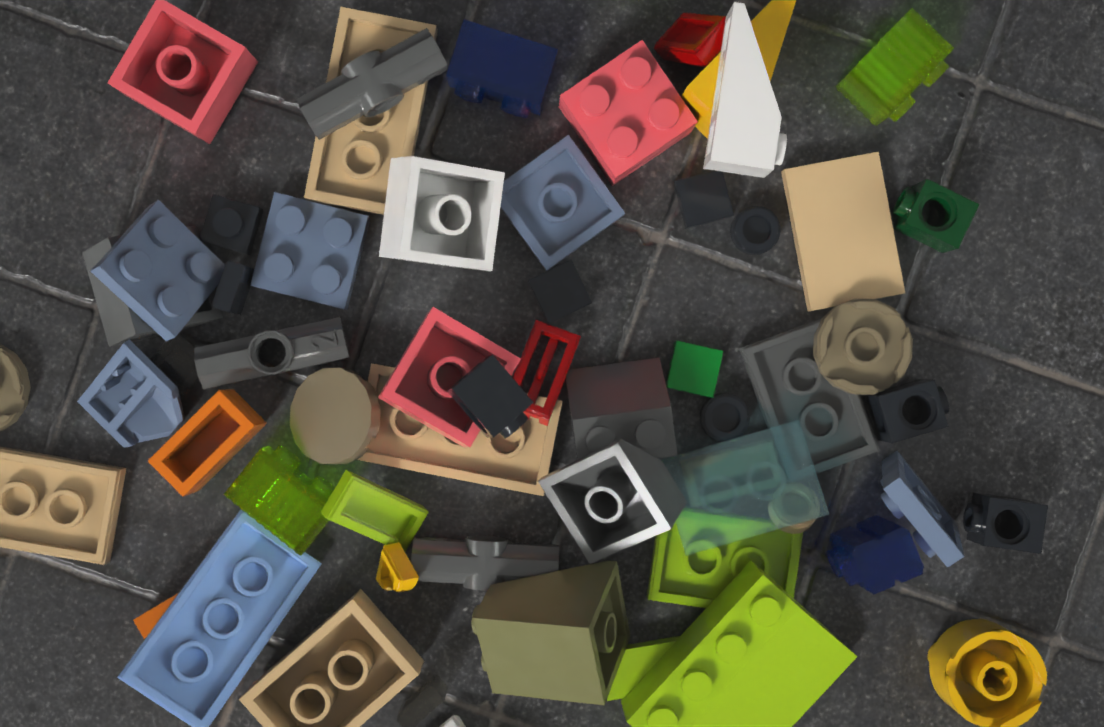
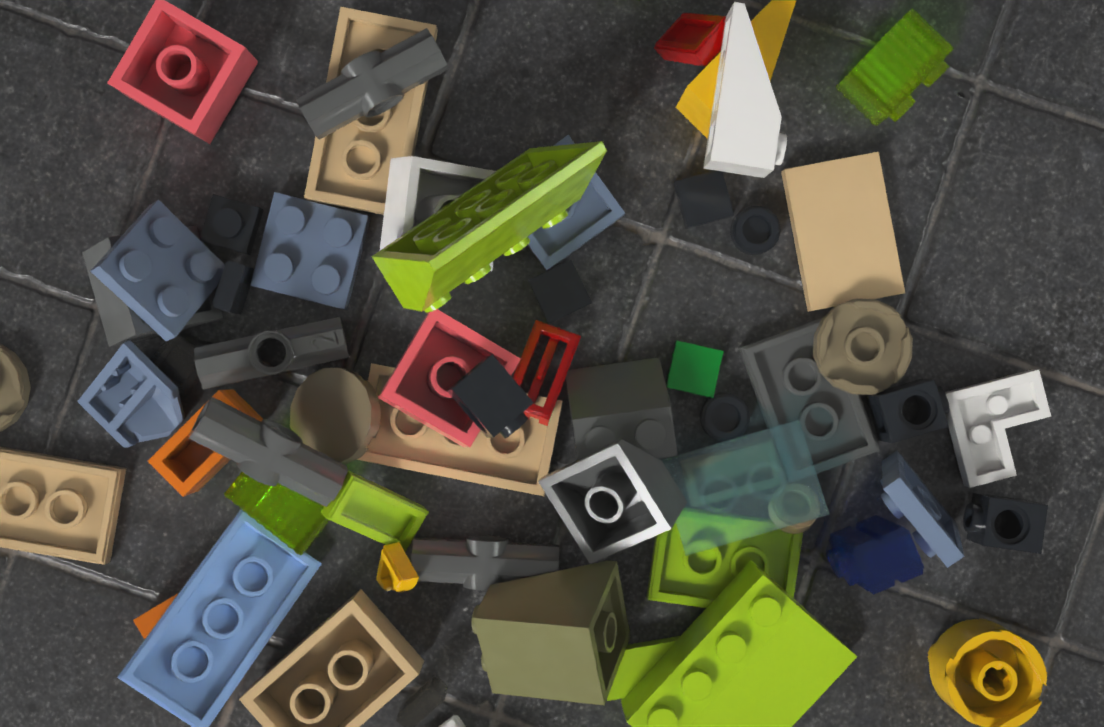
(268, 452): none -> dark grey piece
(487, 222): none -> lime slope
(501, 69): clear blue brick -> none
(627, 112): coral brick -> none
(953, 210): dark green brick -> none
(979, 422): none -> white plate

